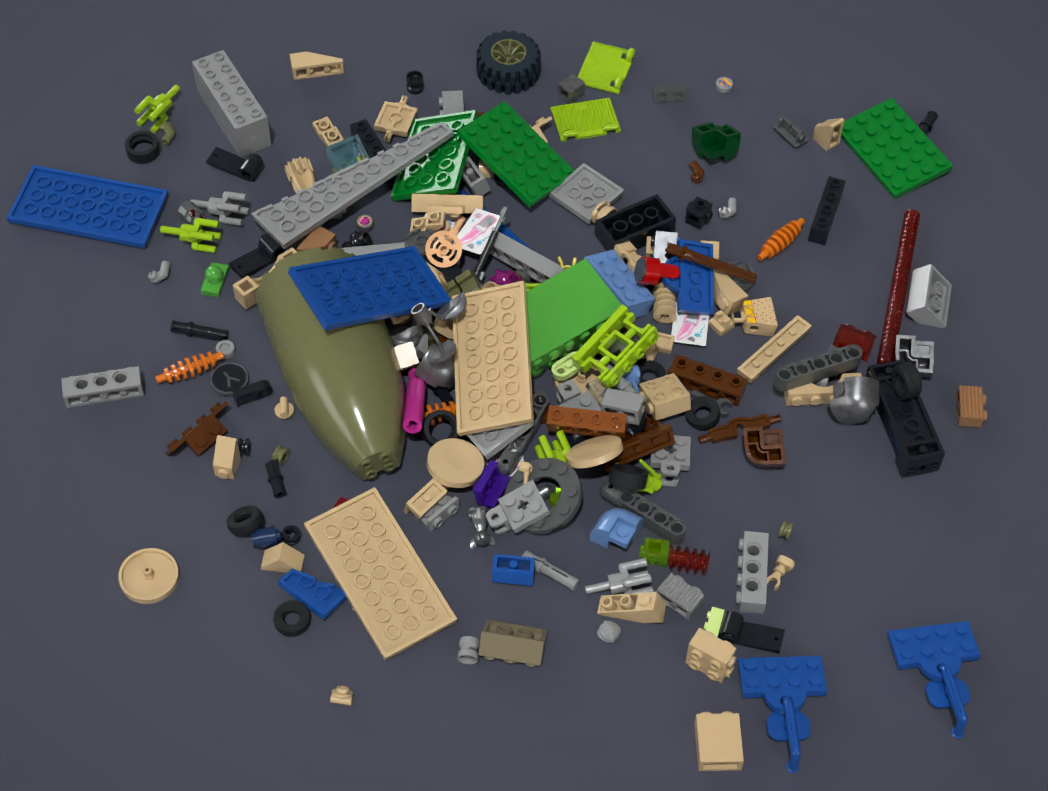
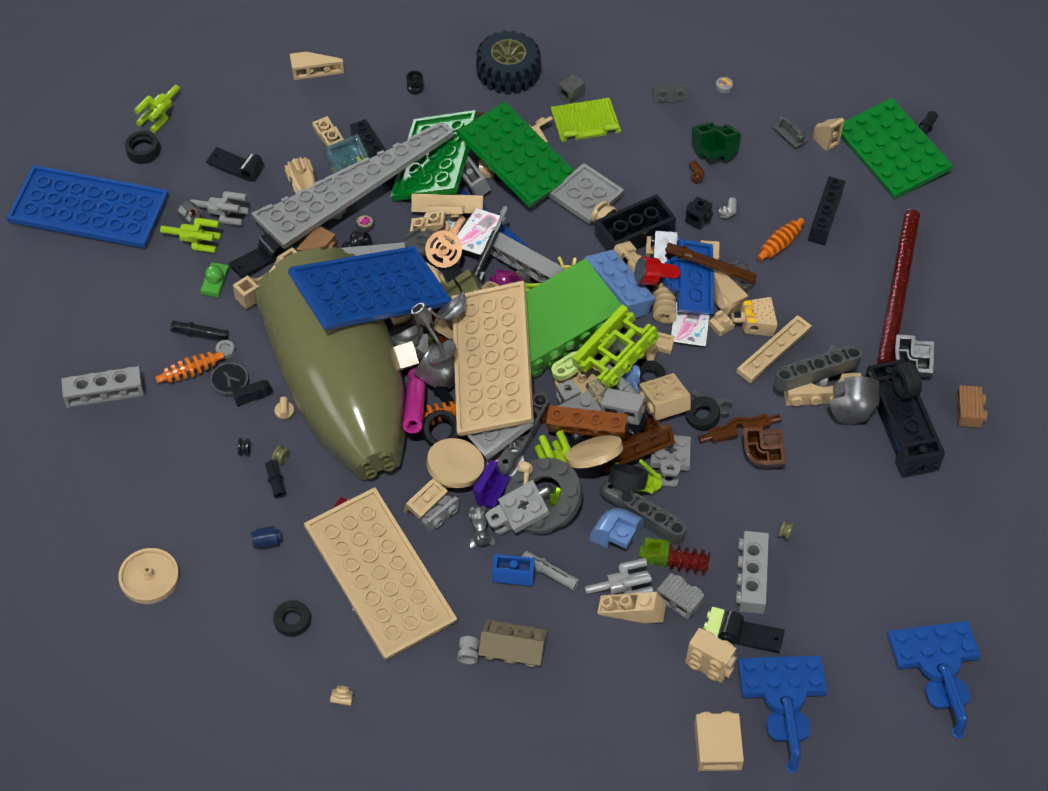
(156, 277): light grey arm -> none
(169, 133): olive arm -> none
(203, 434): reddish brown bracket -> none
(226, 457): tan slope -> none
(231, 103): light grey brick -> none
(254, 521): black tyre -> none
(282, 559): tan slope -> none
(291, 529): black bush -> none
(316, 595): blue wing -> none
(395, 119): tan plate -> none
(451, 102): light grey brick -> none
(606, 65): lime window -> none
(608, 631): light grey piece -> none
(708, 379): reddish brown brick -> none
(783, 565): tan piece -> none
(850, 335): clear red brick -> none
(929, 297): light grey slope -> none

